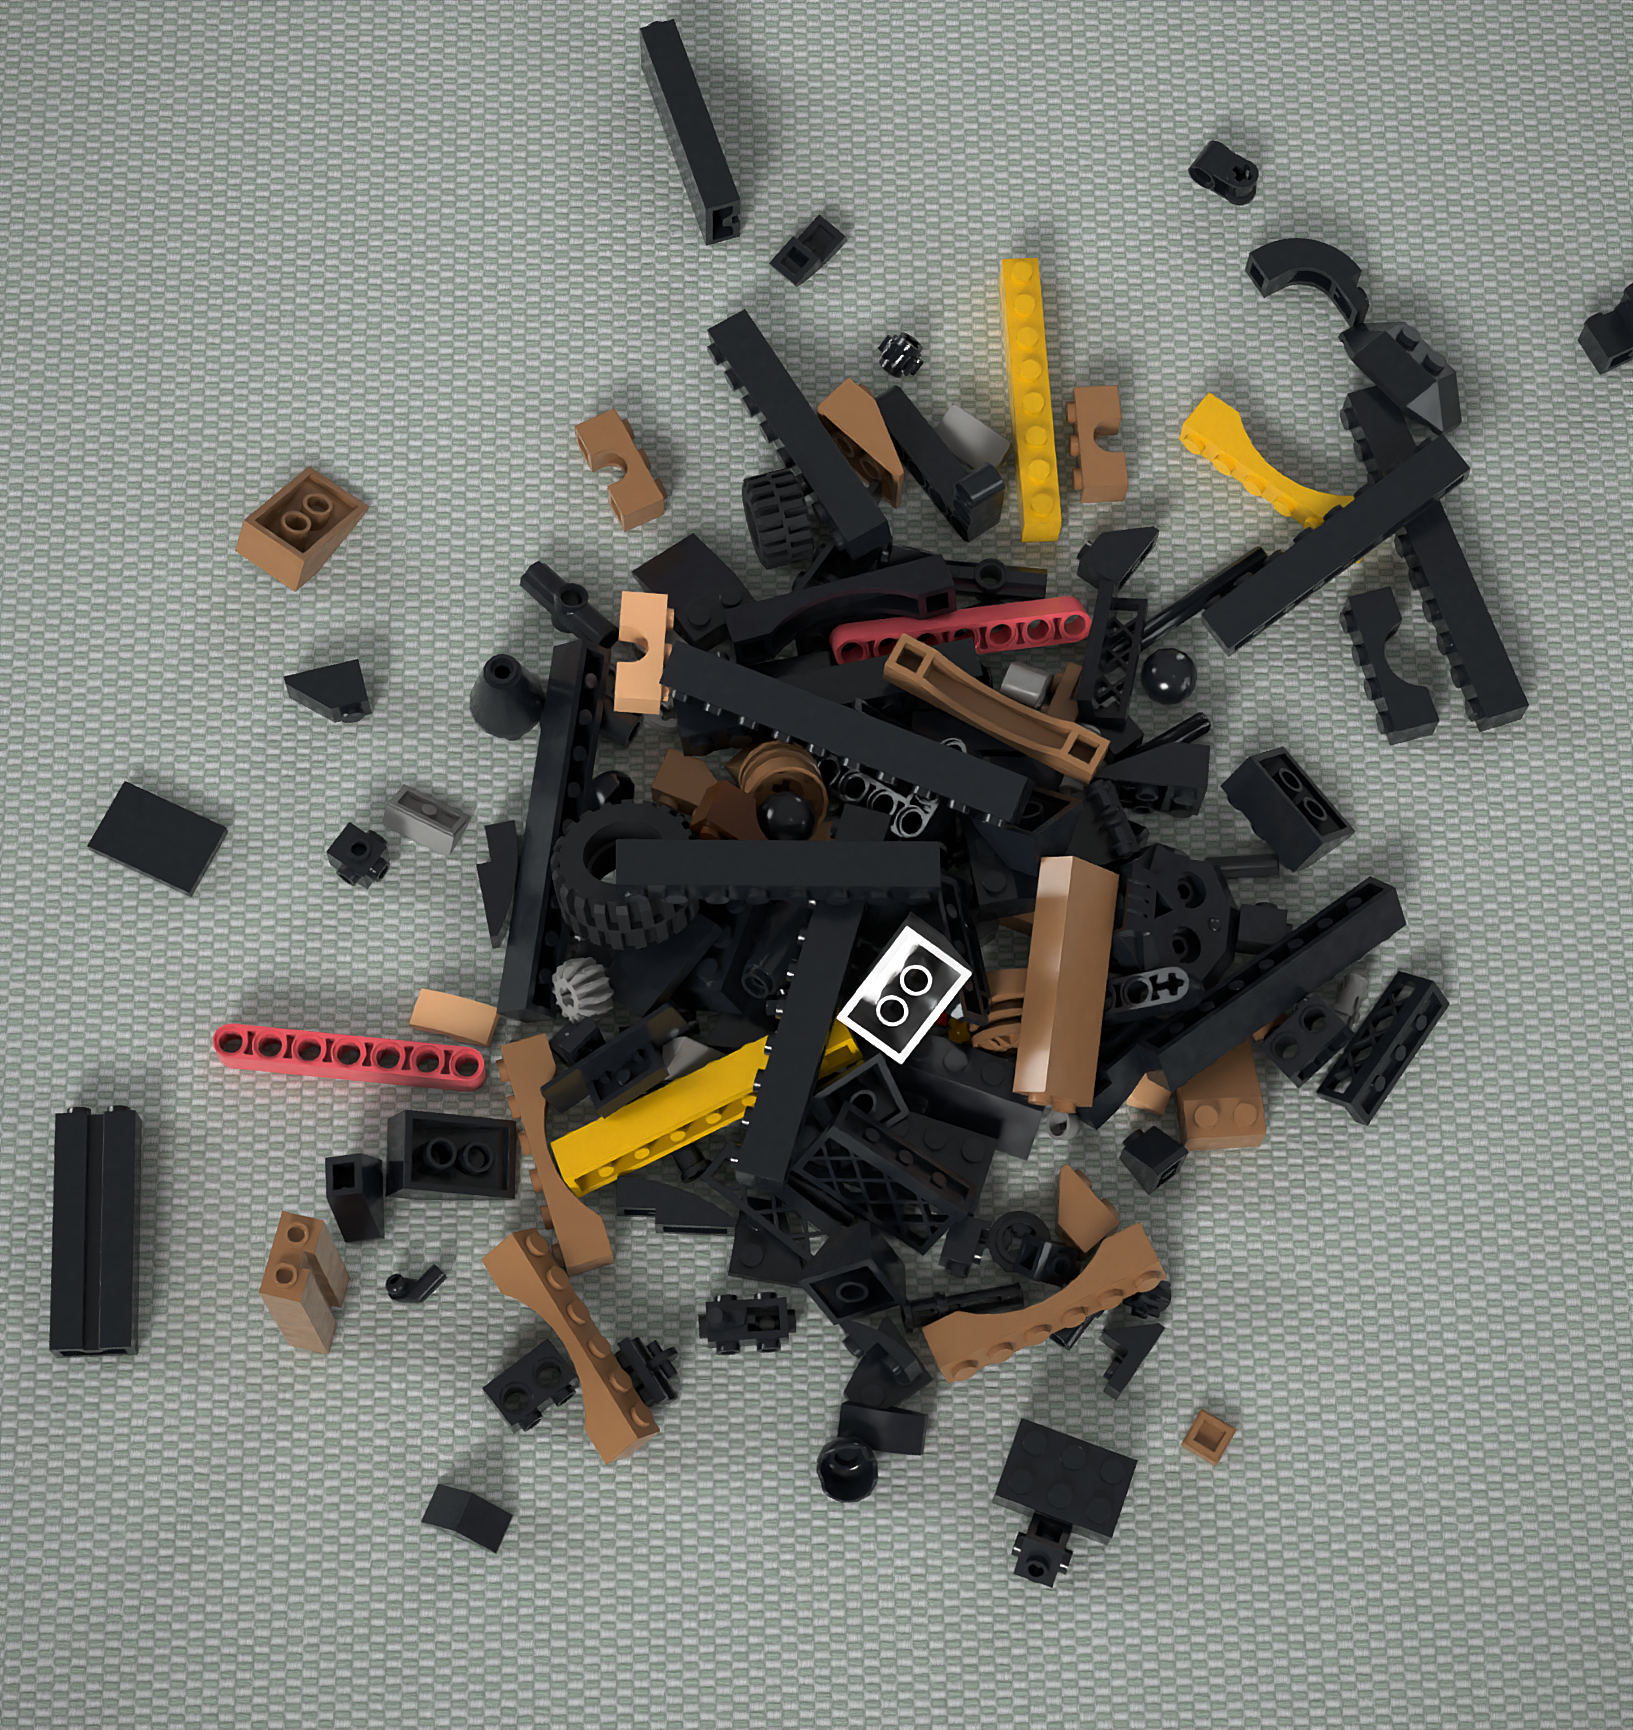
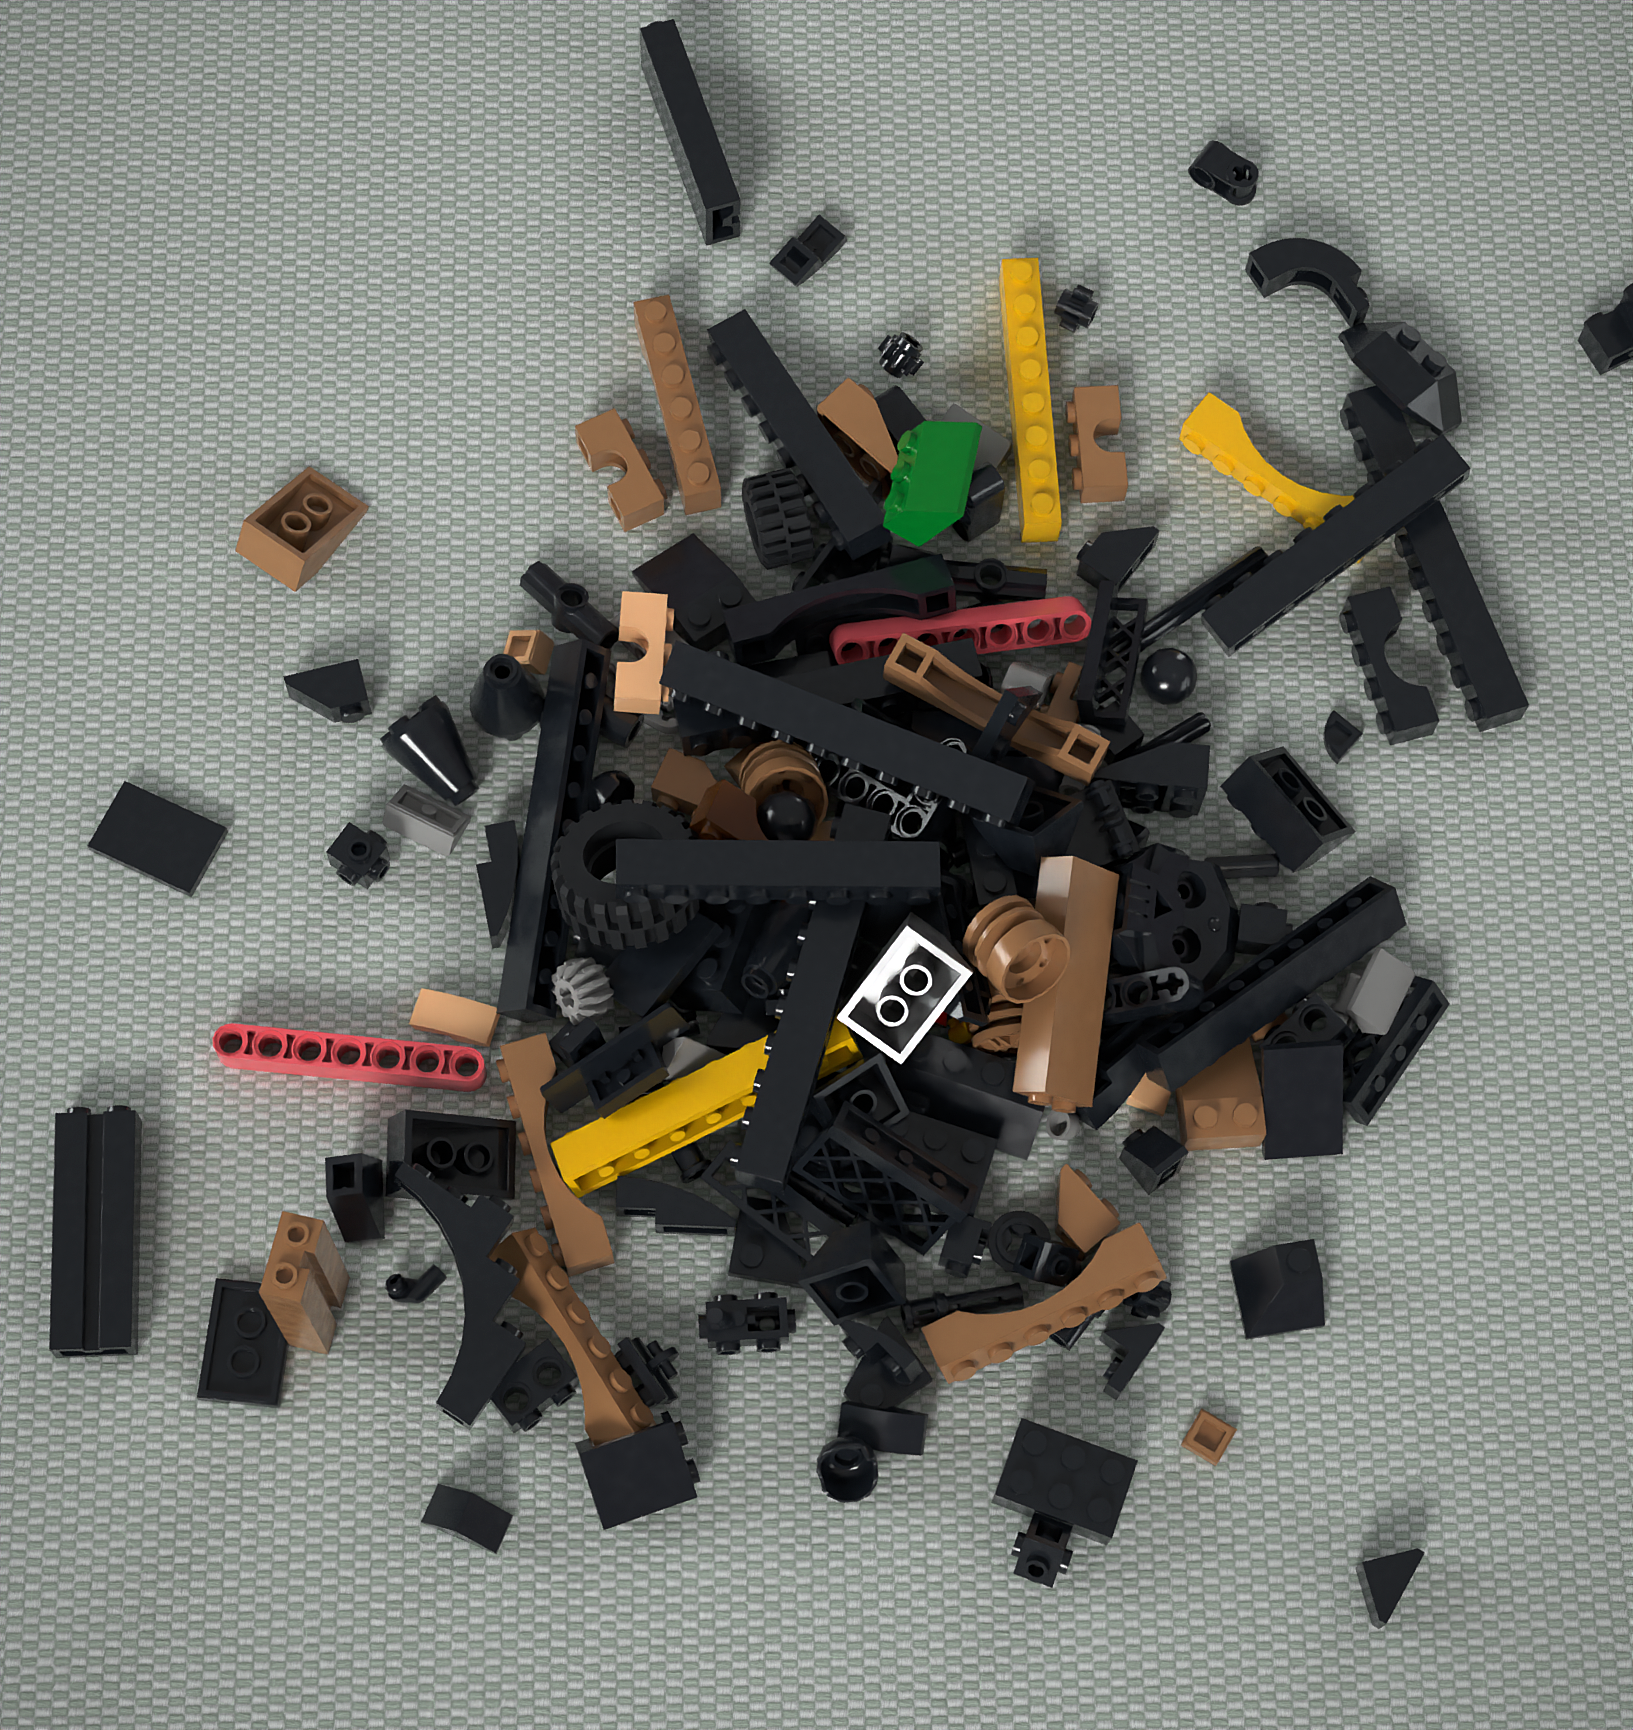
(242, 1348): none -> black tile
(433, 751): none -> black cone
(472, 1235): none -> black arch
(530, 649): none -> light nougat slope
(639, 1472): none -> black panel
(678, 404): none -> medium nougat arch
(931, 479): none -> green slope
(1005, 722): none -> black wing
(1016, 949): none -> medium nougat wheel
(1076, 308): none -> black gear
(1279, 1289): none -> black slope
(1302, 1099): none -> black tile
(1339, 736): none -> black tile
(1380, 993): none -> light grey slope
(1385, 1581): none -> black slope

